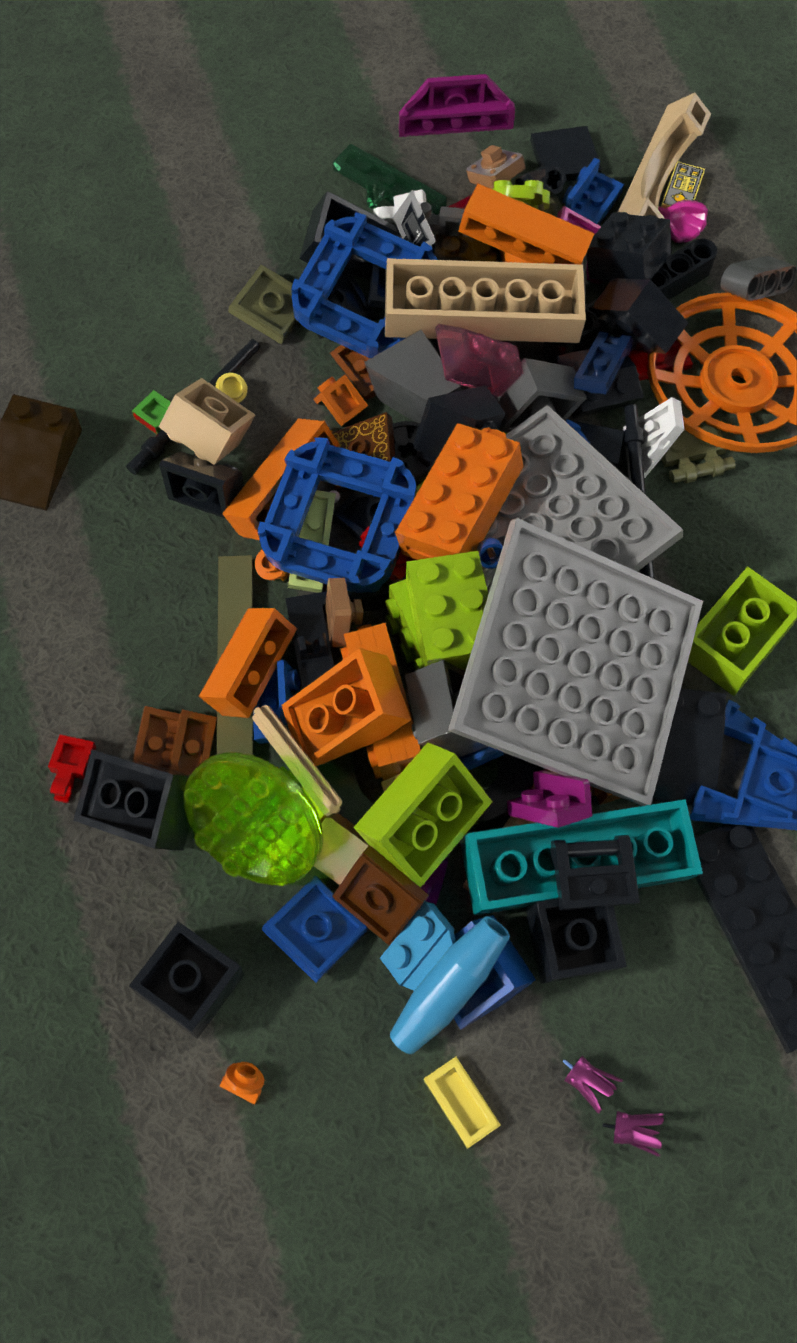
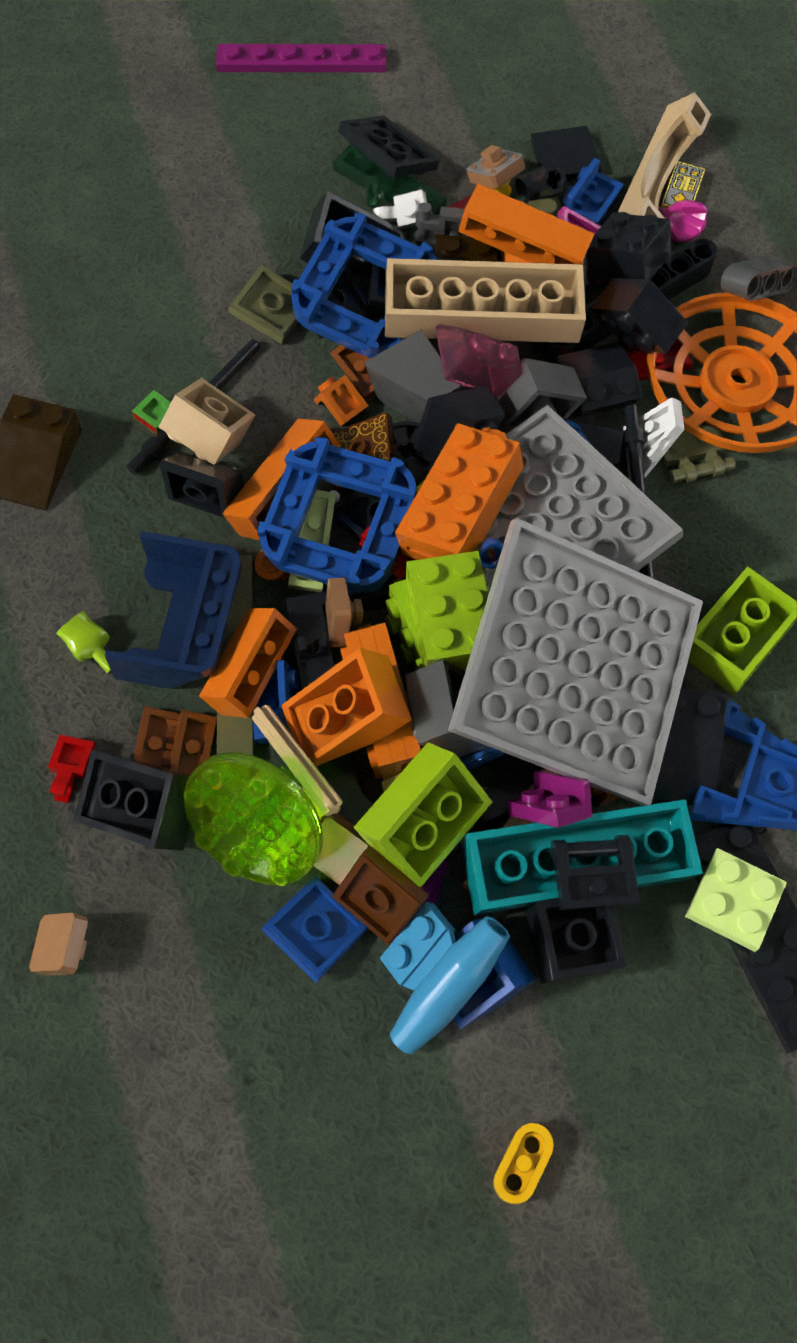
(59, 944): none -> medium nougat piece
(85, 639): none -> lime piece
(187, 979): black brick -> none
(203, 594): none -> dark blue windscreen
(233, 386): light yellow plate -> none
(244, 1081): orange plate -> none
(301, 58): none -> magenta plate
(388, 146): none -> black plate
(413, 223): sticker -> none
(456, 106): magenta wedge -> none
(461, 1102): light yellow tile -> none
(525, 1165): none -> yellow plate
(530, 193): lime plate -> none
(585, 1073): flat silver piece -> none
(602, 363): dark blue plate -> none
(629, 1131): flat silver piece -> none
(736, 899): none -> yellowish green plate

